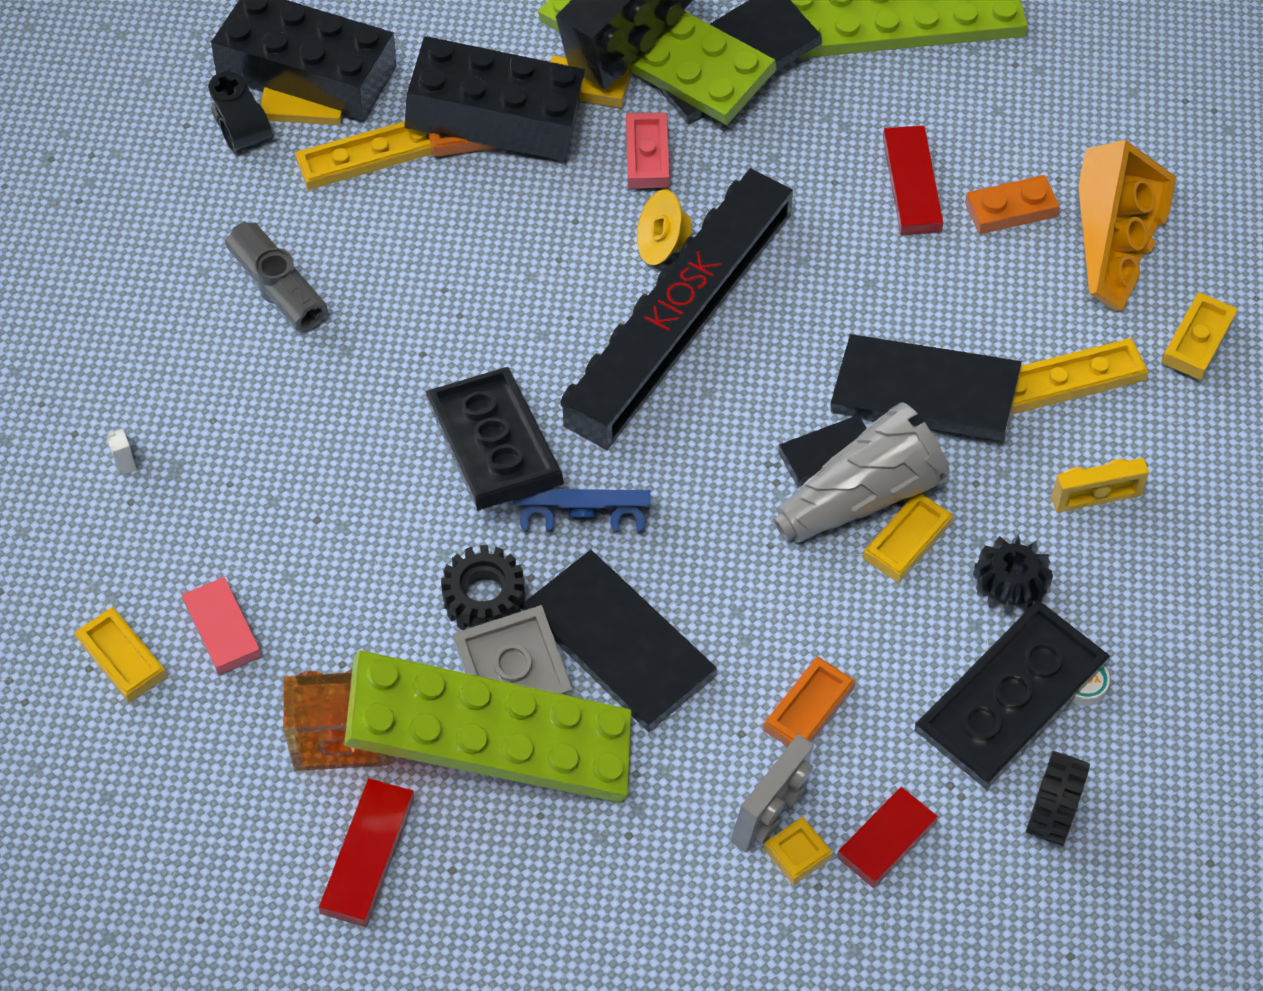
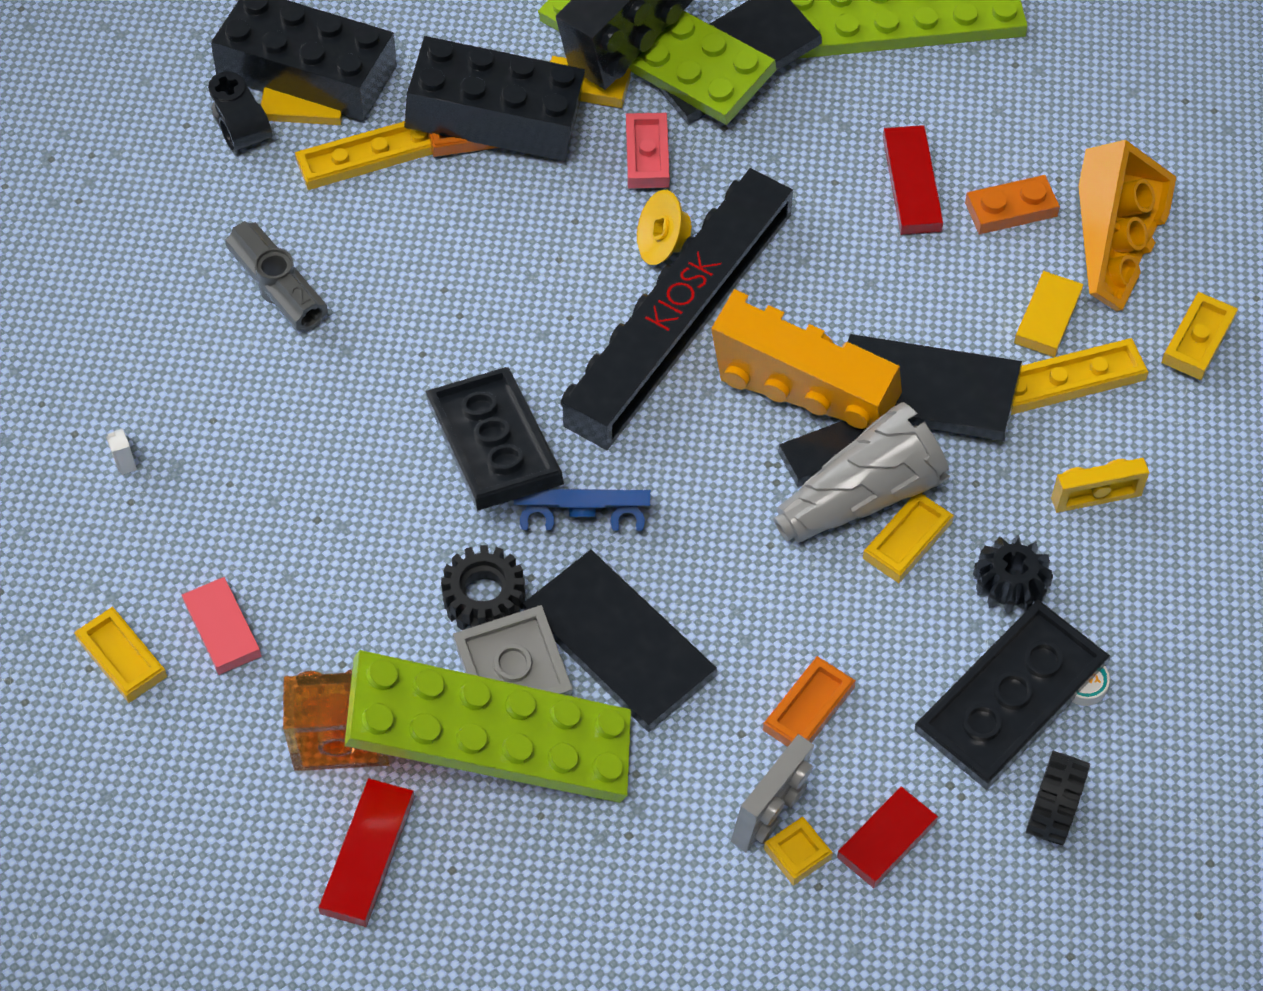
(801, 365): none -> light orange wedge
(1048, 313): none -> yellow tile

